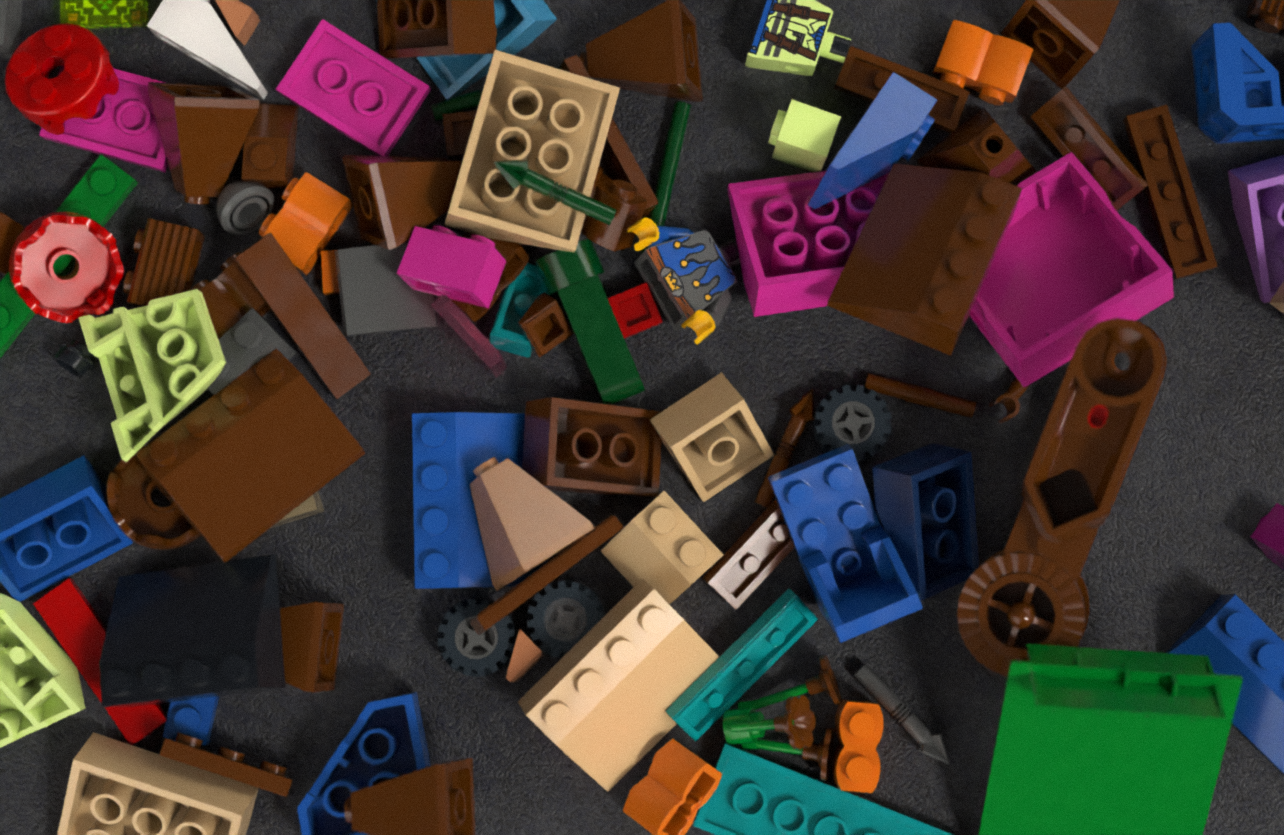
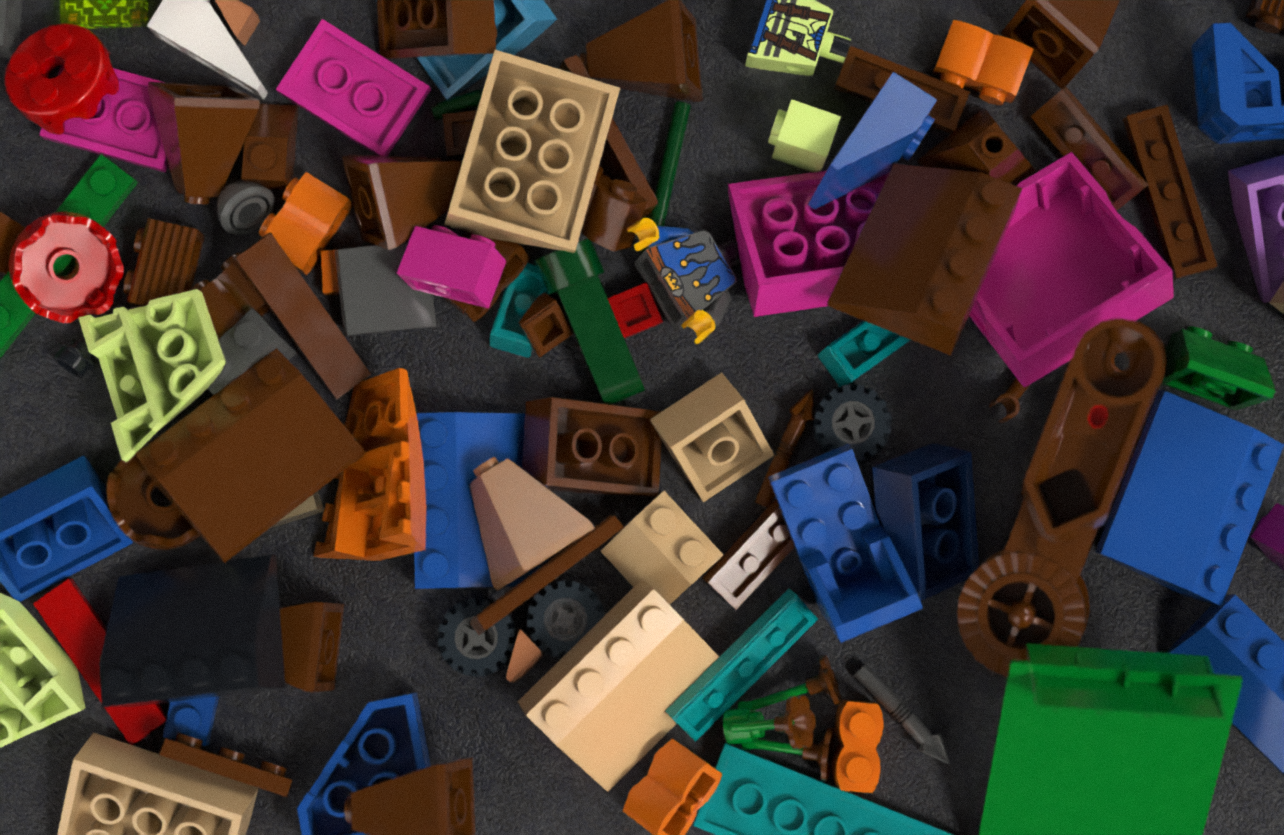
(383, 493): none -> orange wedge
(469, 335): clear pink tile -> none
(518, 173): dark green piece -> none
(859, 351): none -> teal slope
(920, 395): reddish brown piece -> none
(1189, 498): none -> blue slope
(1216, 371): none -> green slope

